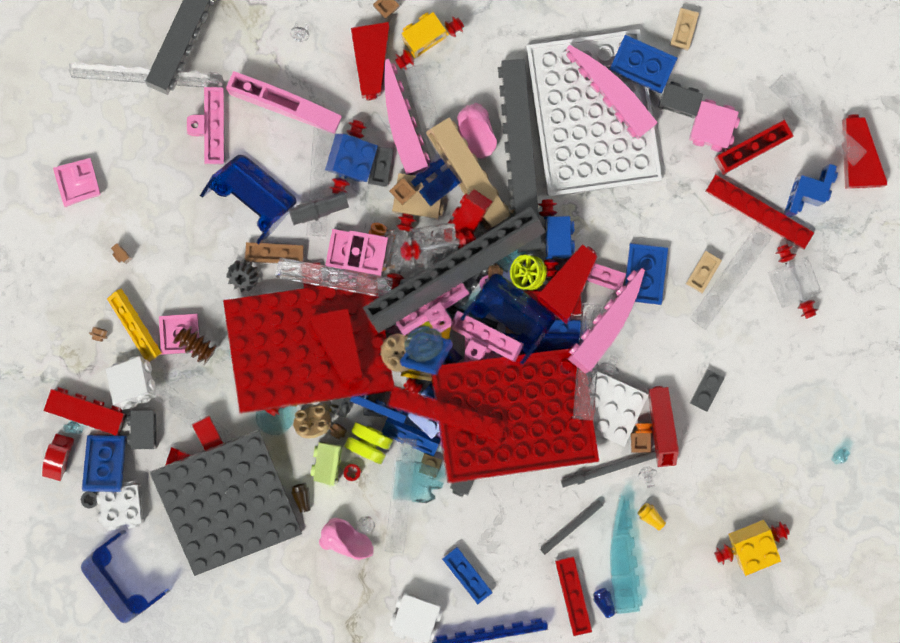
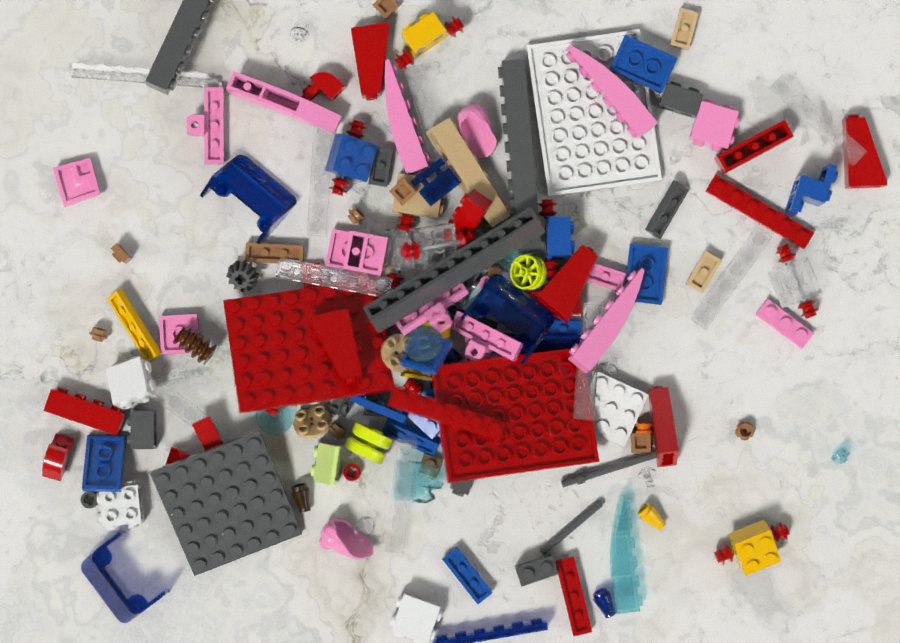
(73, 427): clear light blue tile -> none
(318, 208): dark grey piece -> none
(324, 82): none -> red brick
(356, 216): none -> medium nougat plate
(378, 229): orange bush -> none
(536, 570): none -> dark grey brick
(666, 209): none -> dark grey plate
(706, 390): dark grey plate -> none
(739, 431): none -> medium nougat plate
(784, 323): none -> bright pink plate

